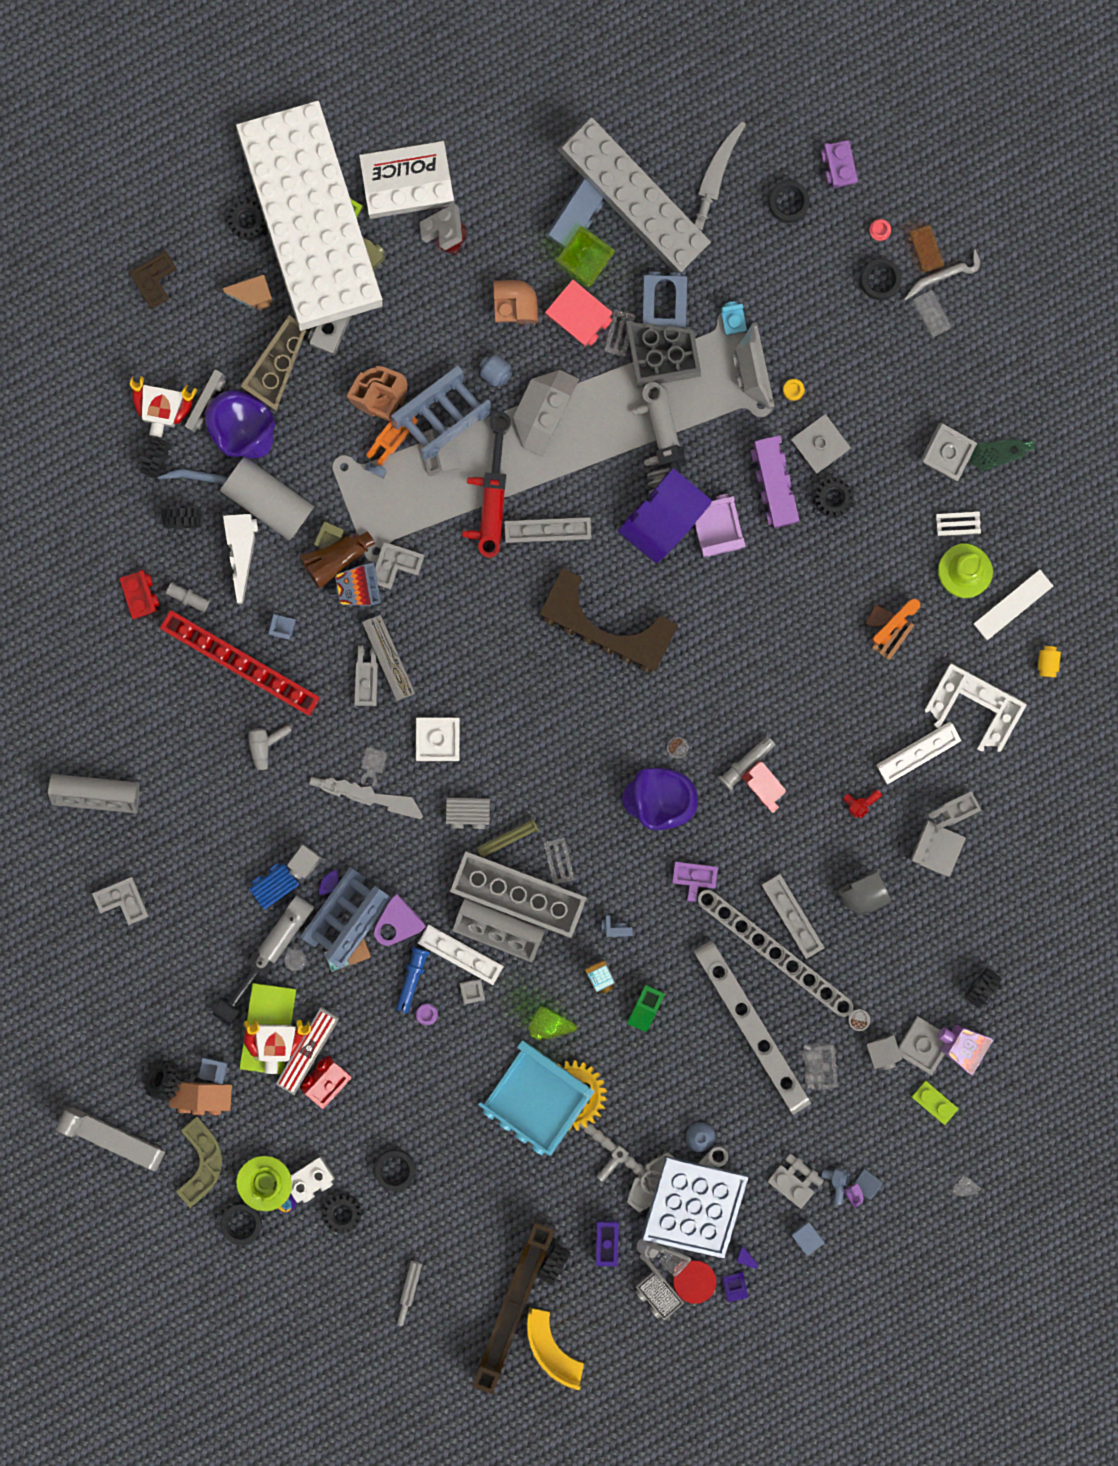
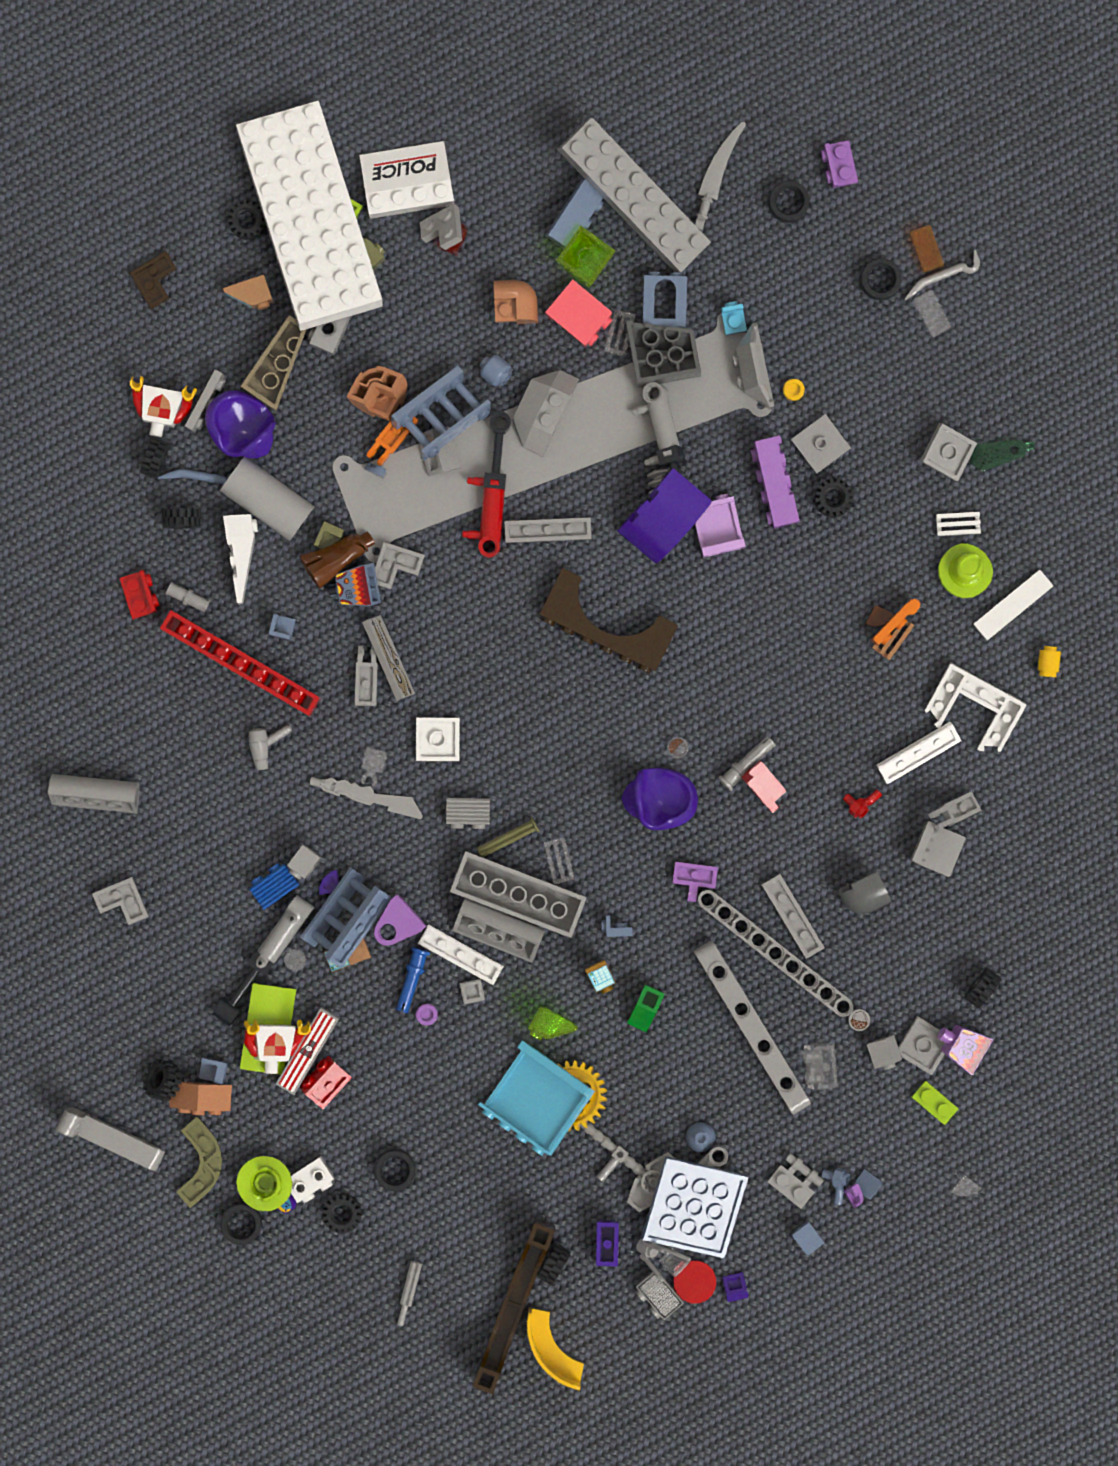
(745, 1258): dark purple slope -> none
(880, 230): coral plate -> none

